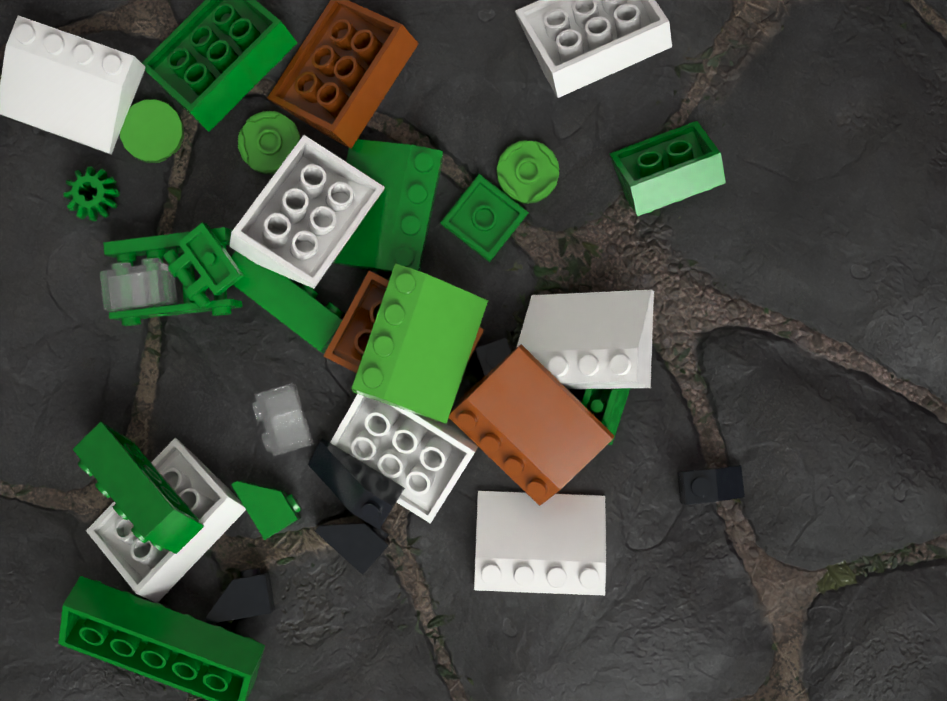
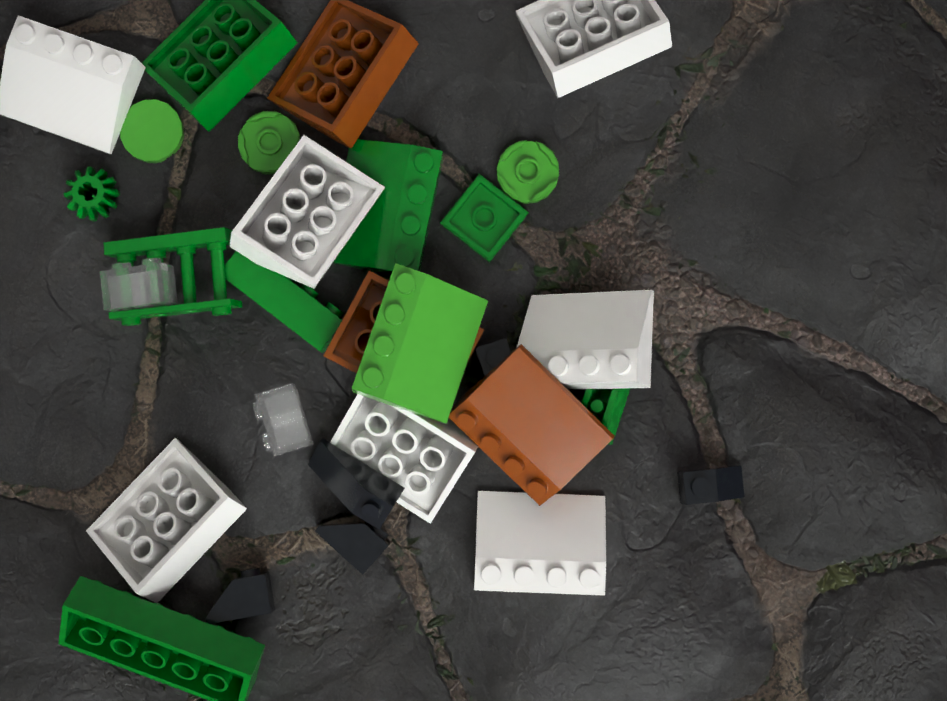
(137, 489): green brick -> none
(210, 260): green plate -> none
(268, 507): green slope -> none
(668, 168): green slope -> none

